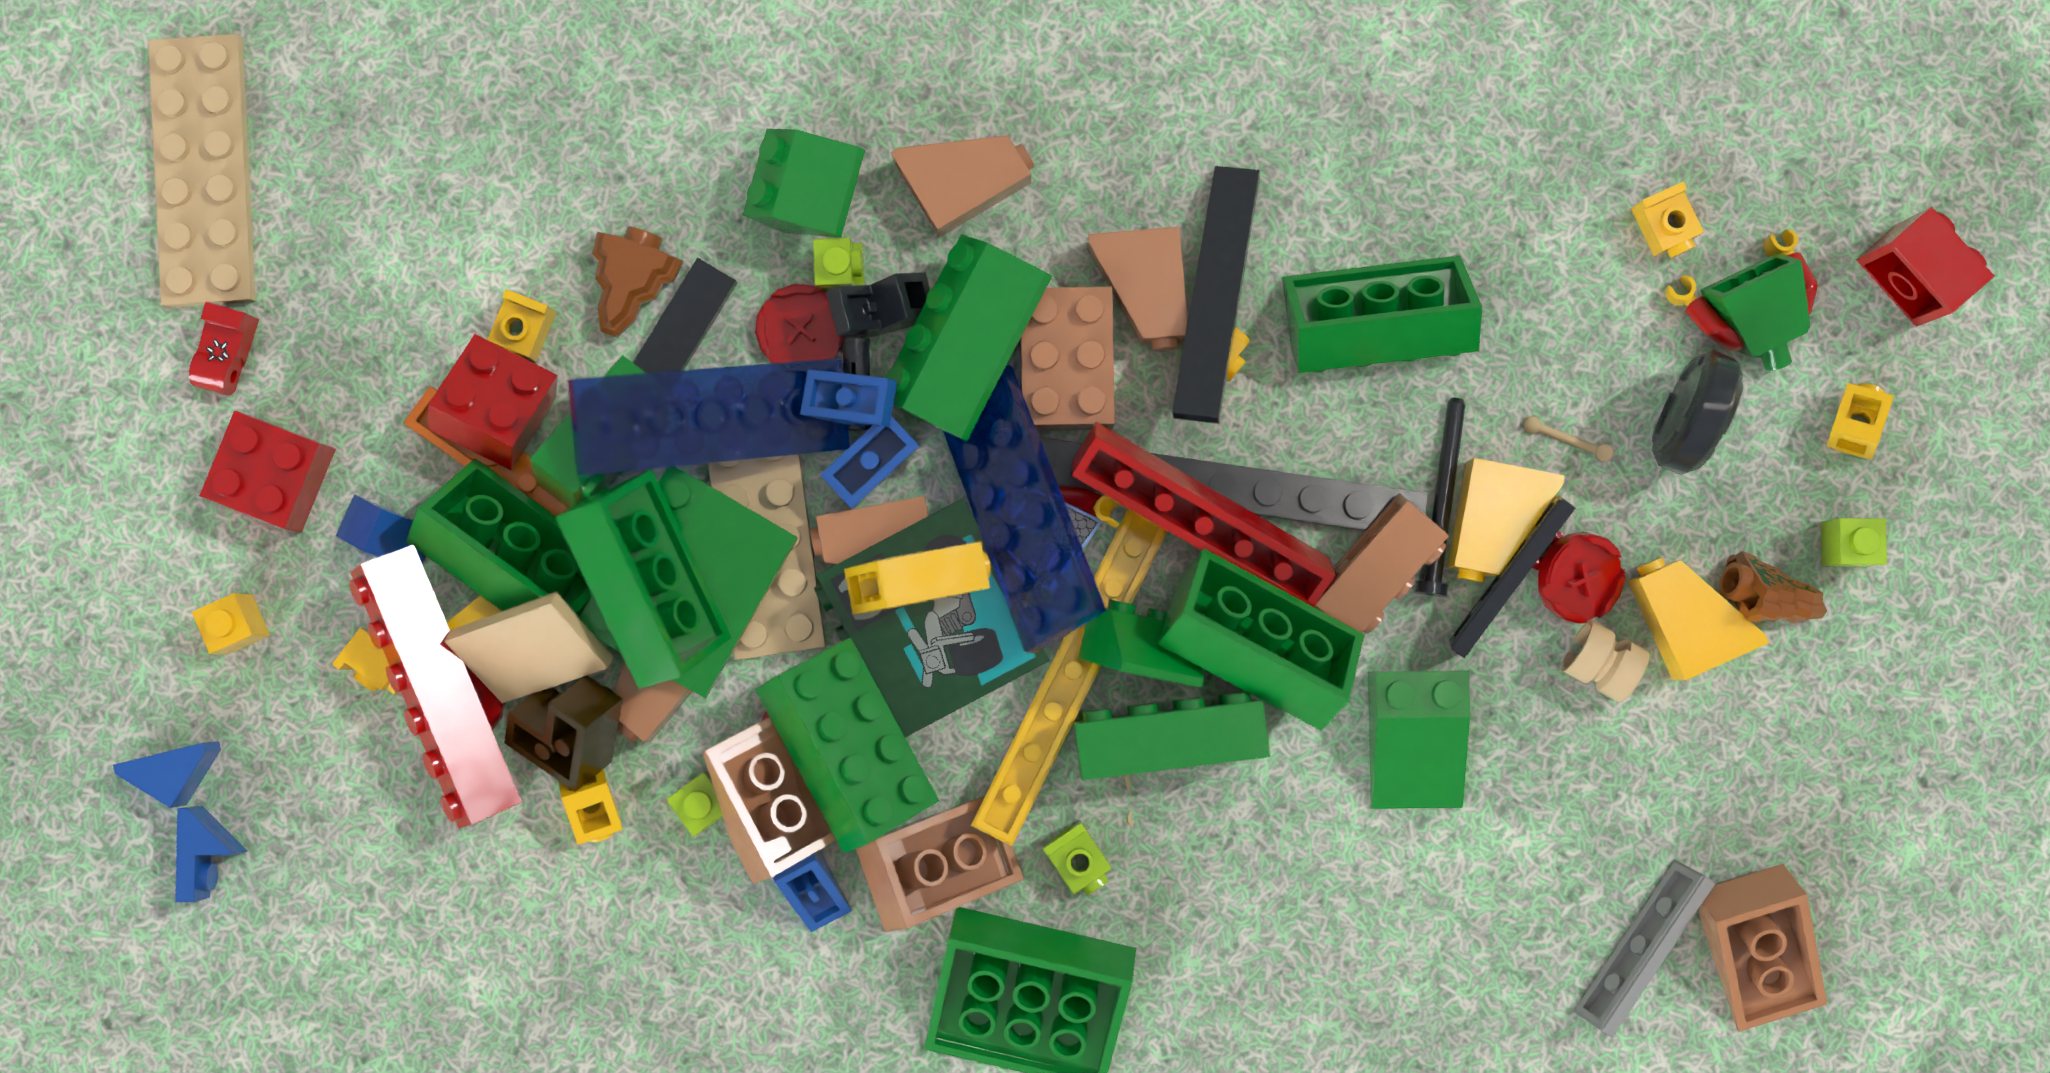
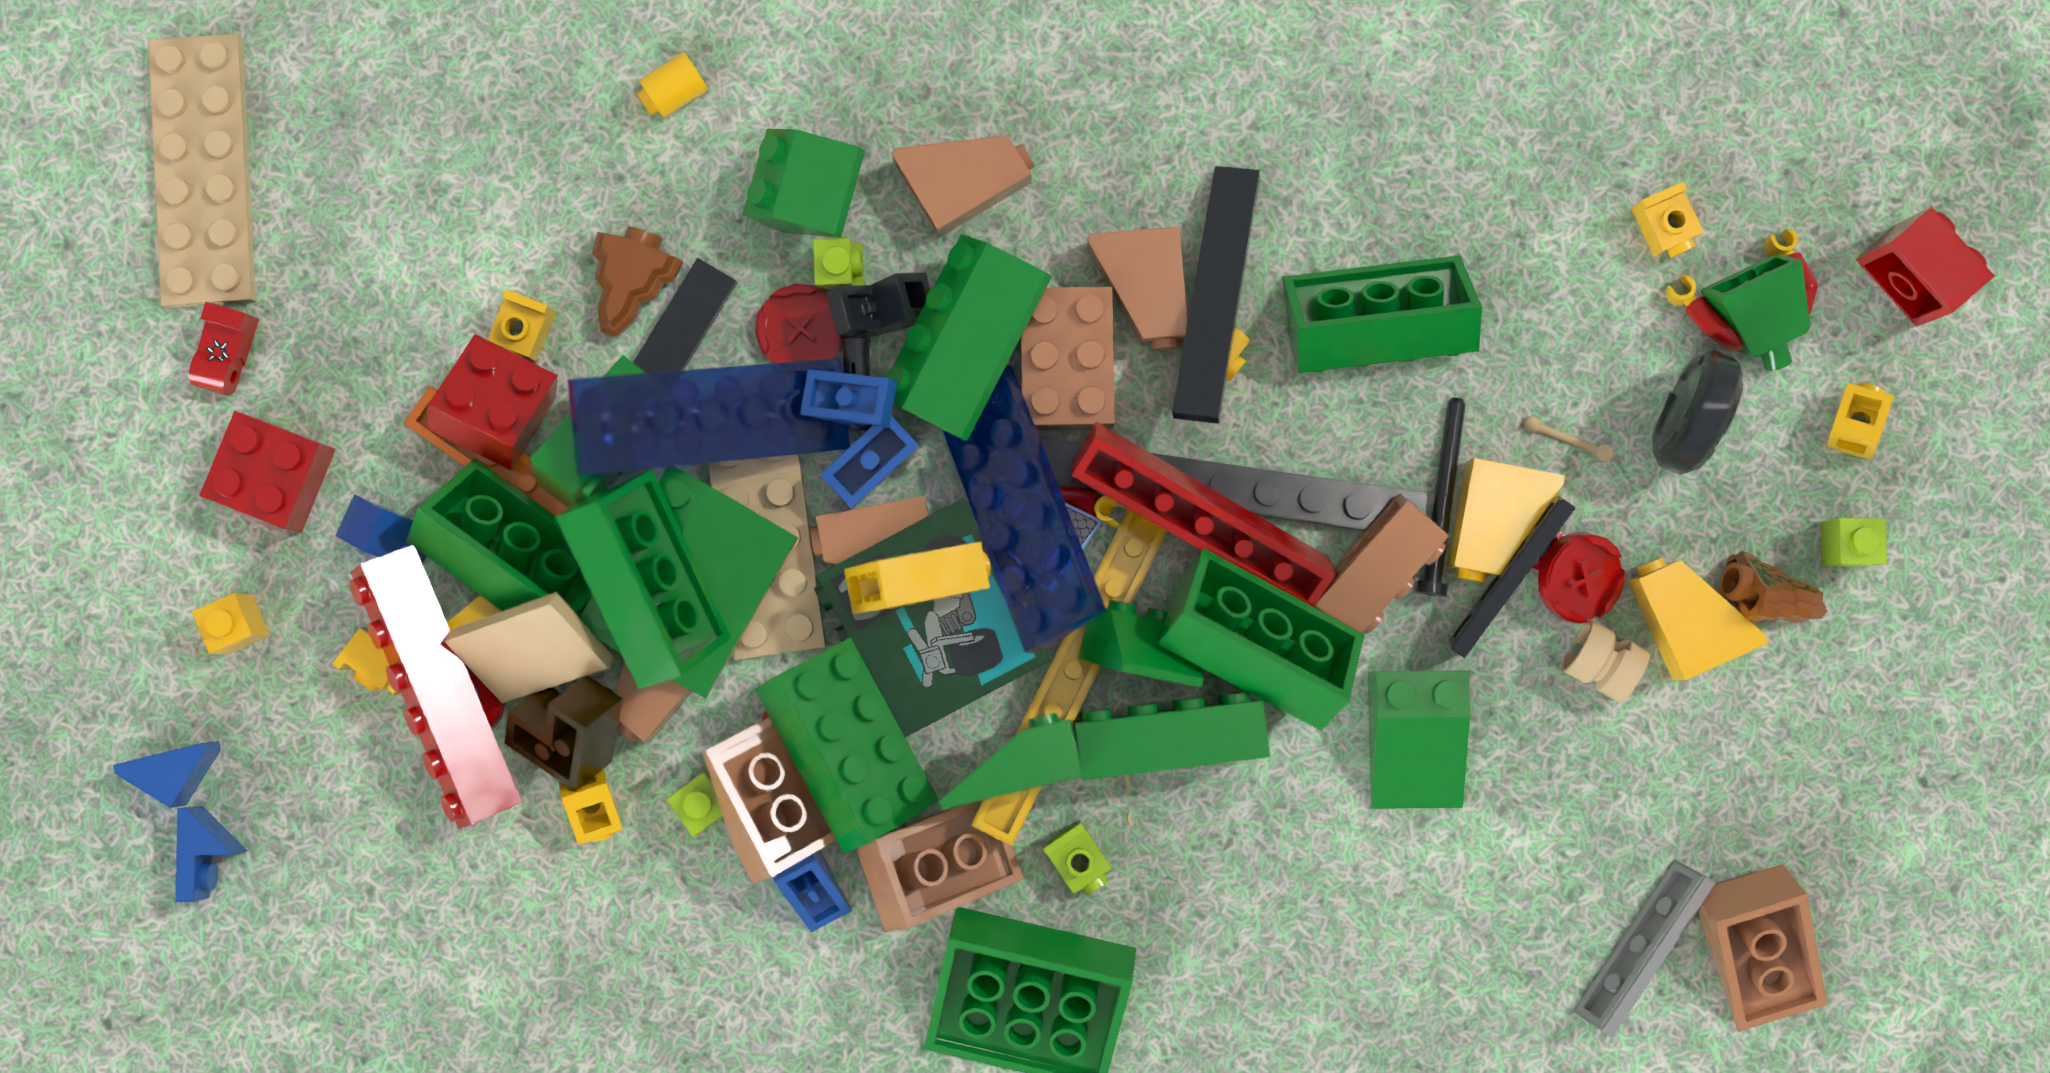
(671, 86): none -> yellow brick
(1027, 761): none -> green slope

